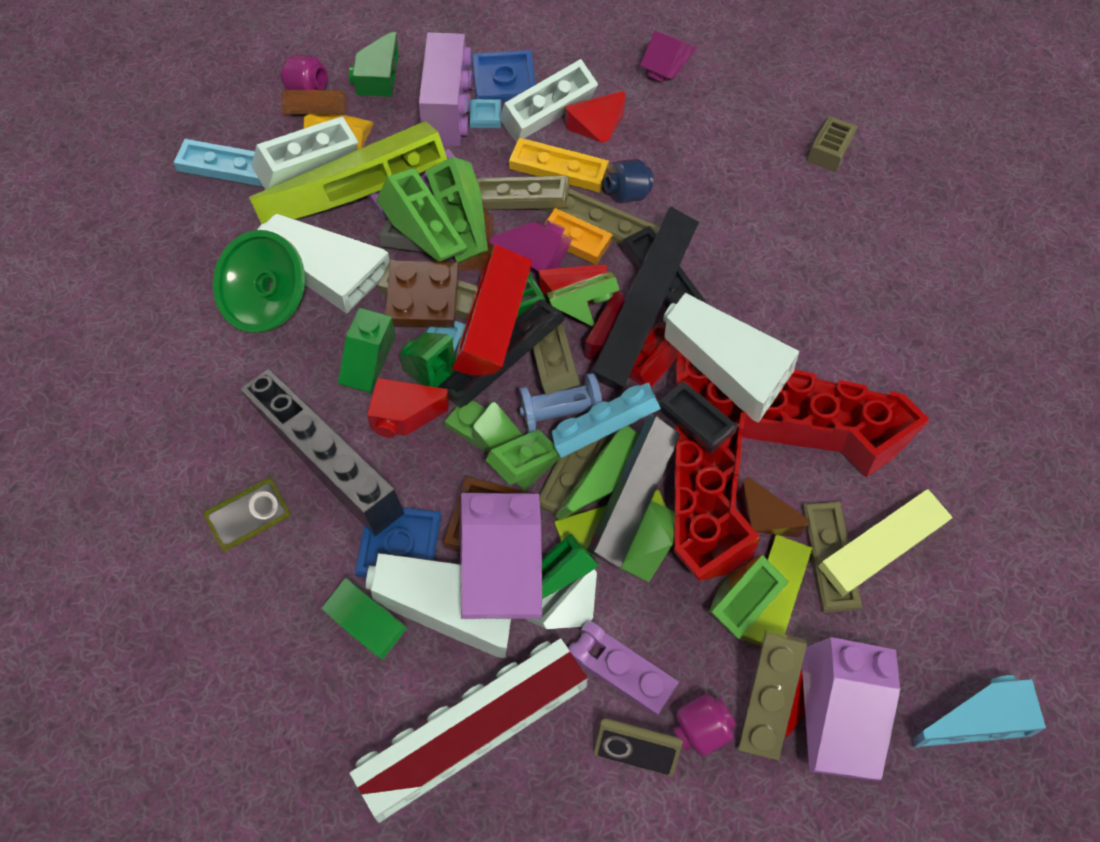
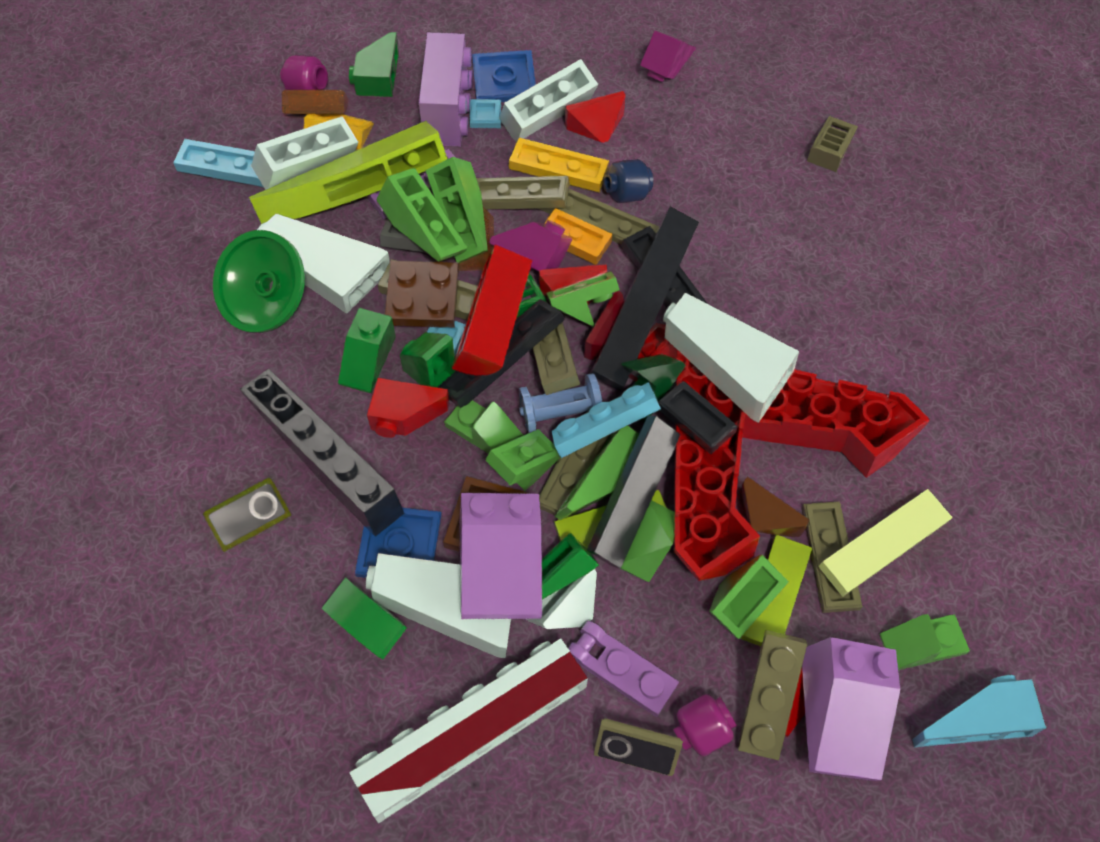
(657, 370): none -> dark green slope
(925, 640): none -> bright green slope

